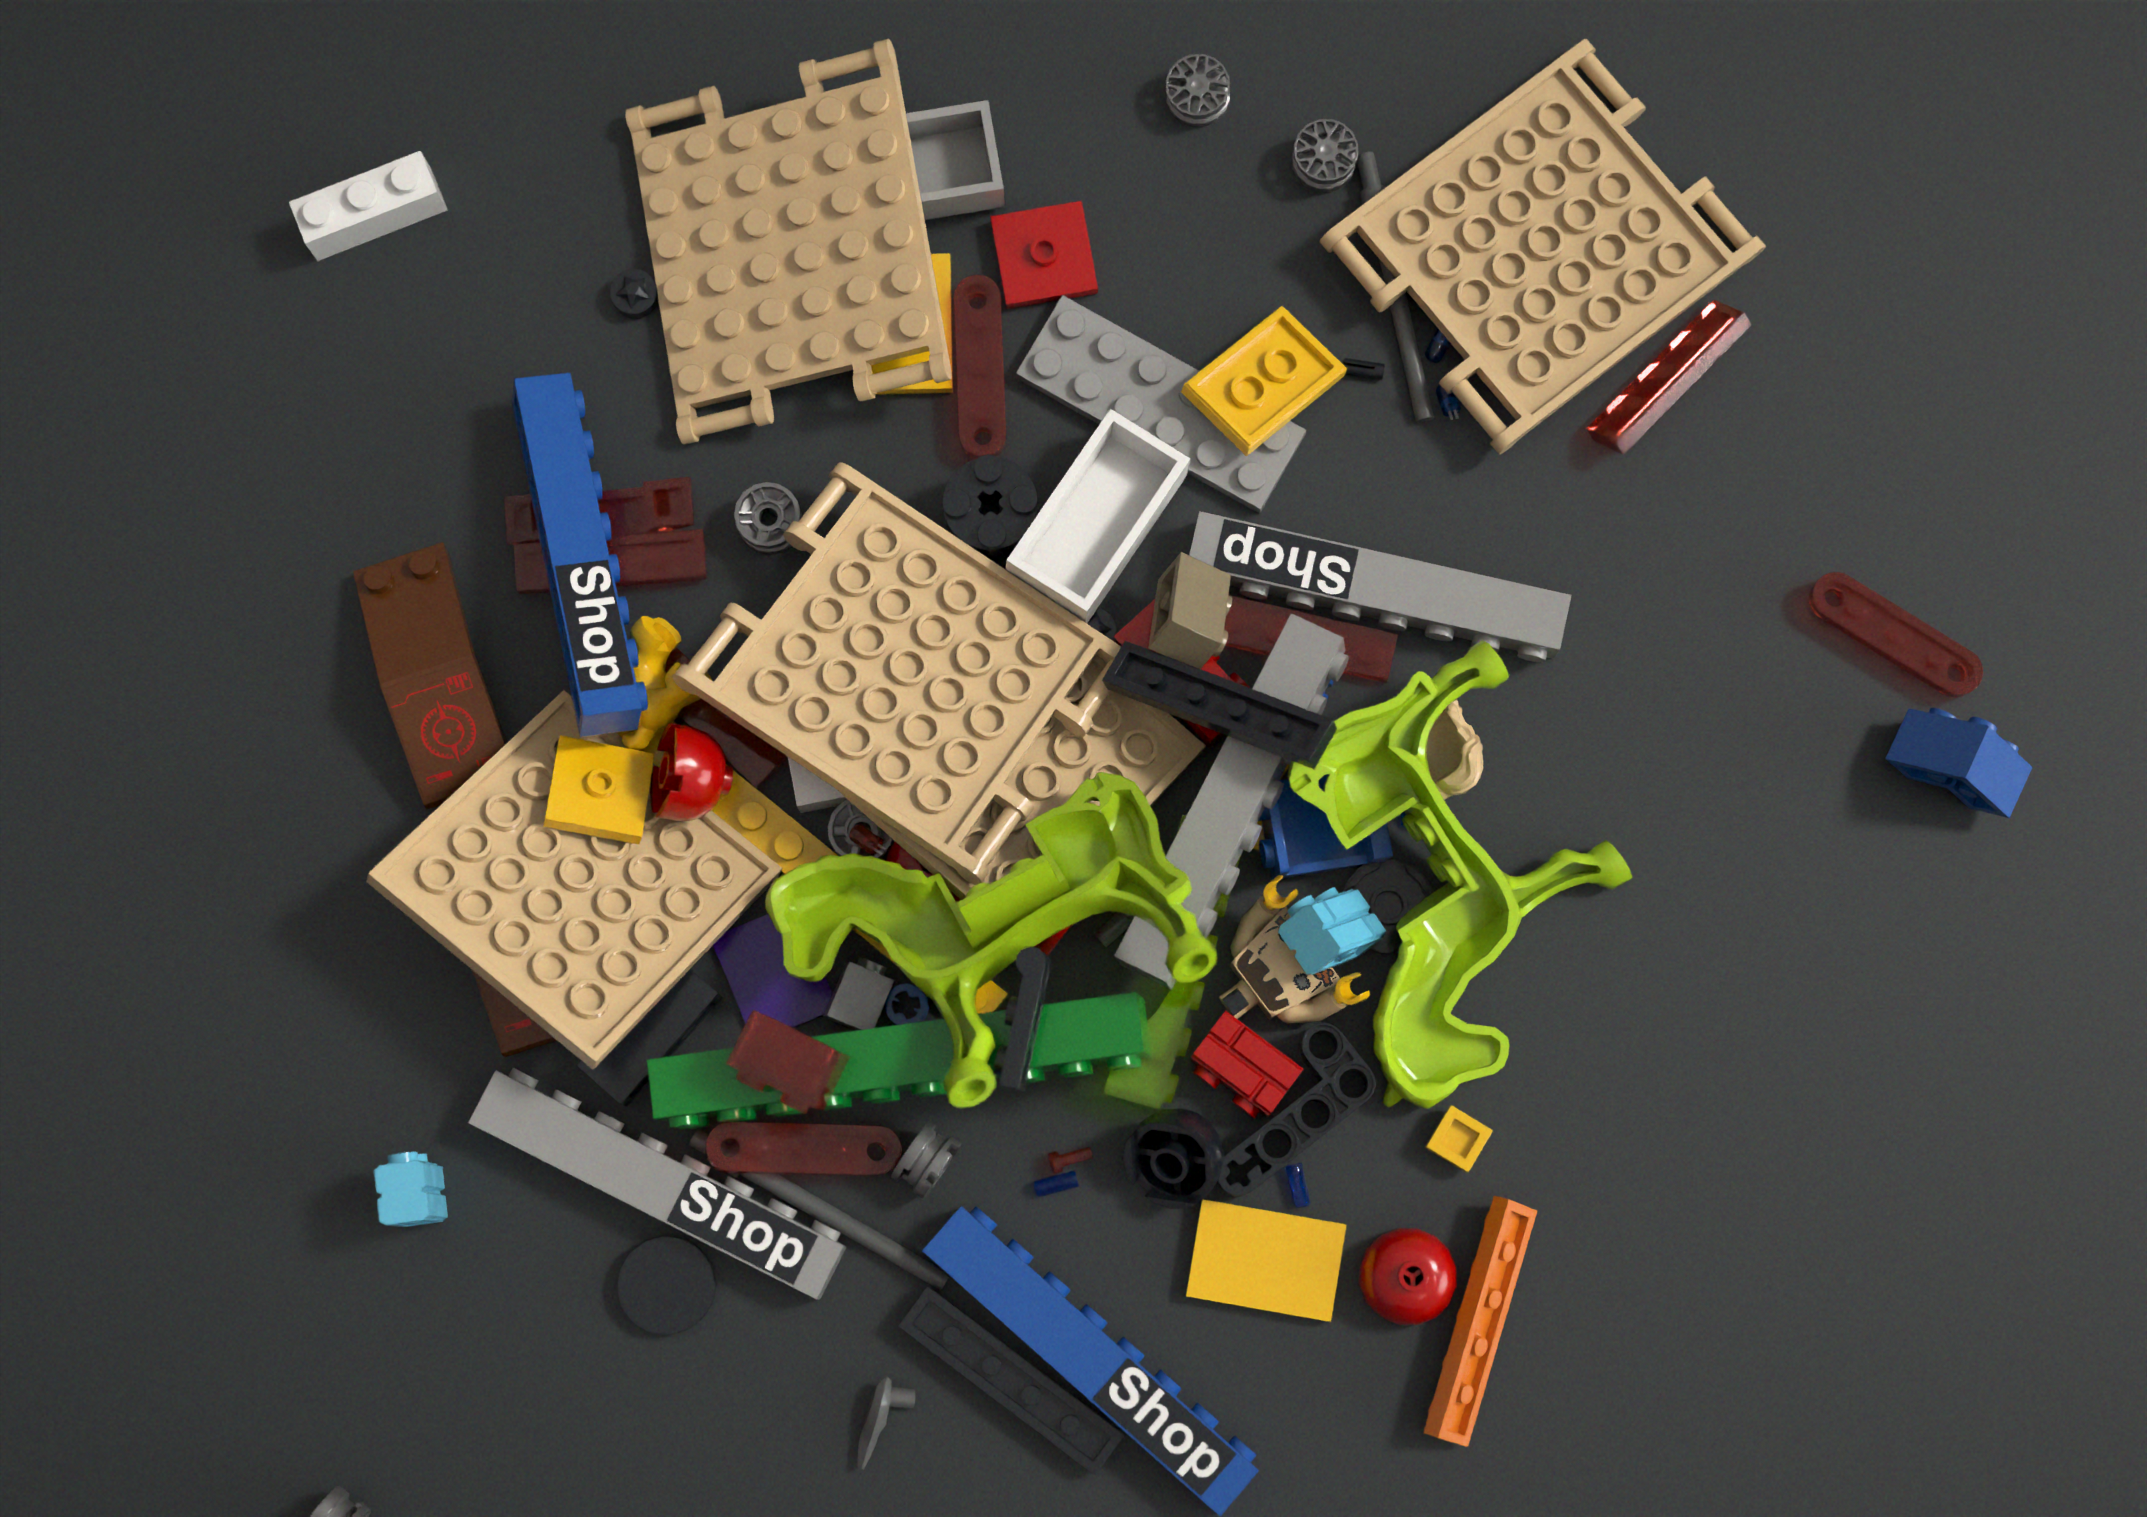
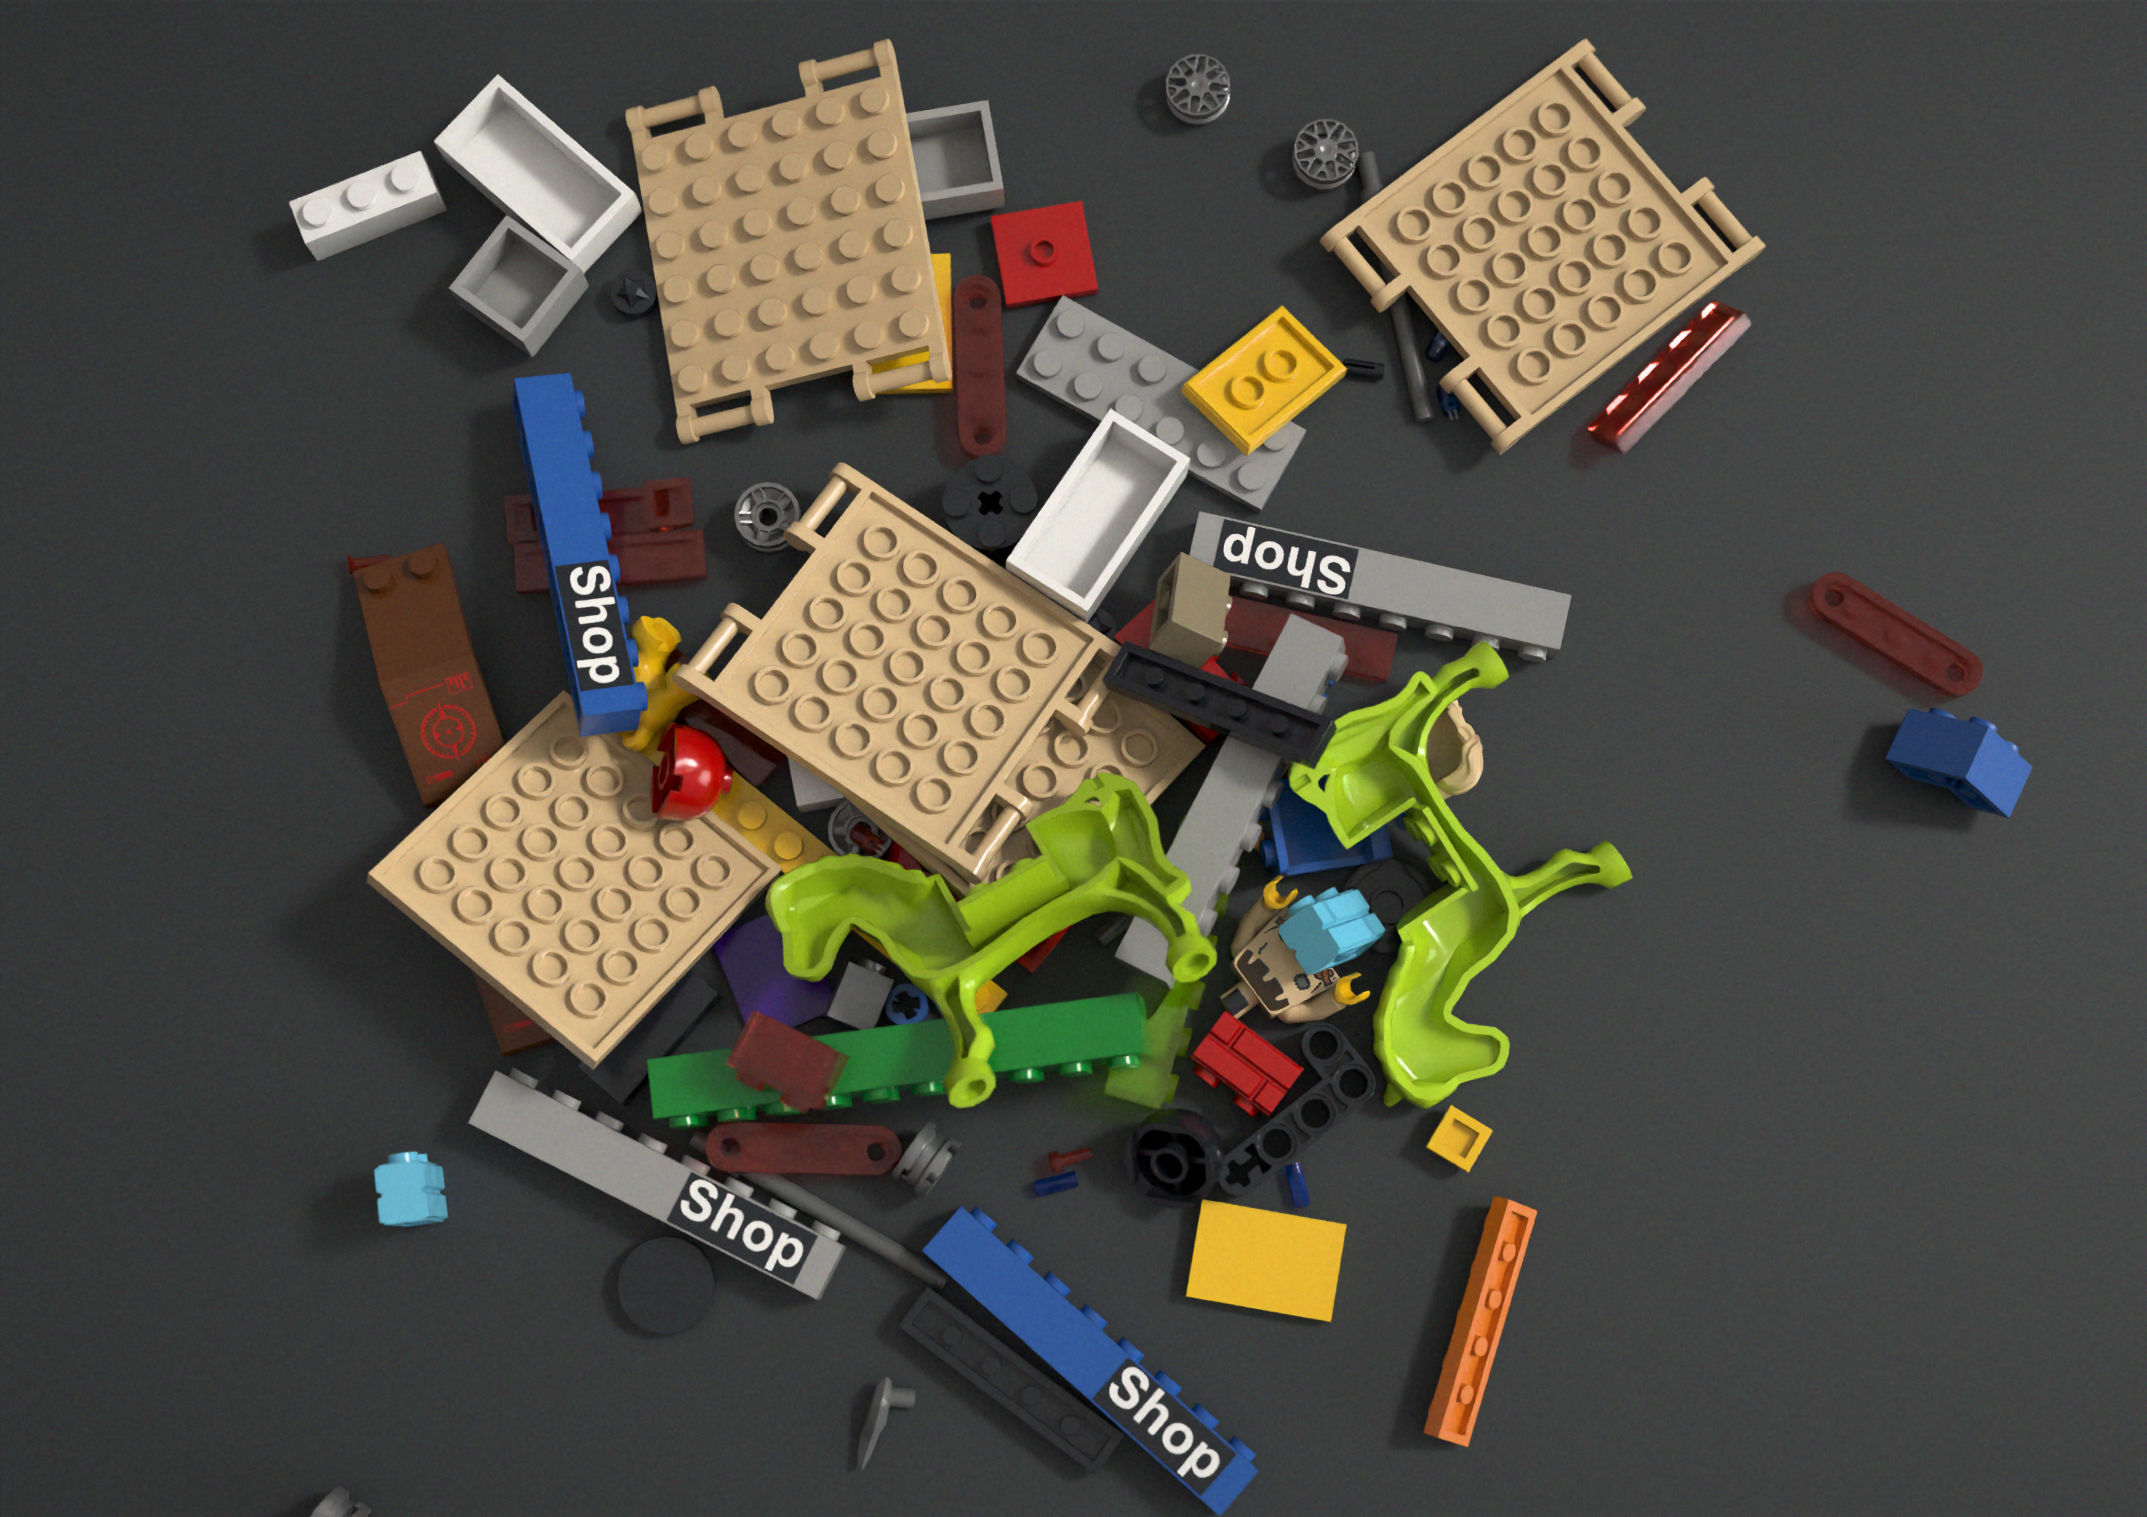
(358, 563): none -> clear red piece
(519, 286): none -> light grey piece
(538, 174): none -> white piece
(599, 790): yellow plate -> none
(1024, 1016): black plate -> none
(1384, 1272): red cylinder -> none

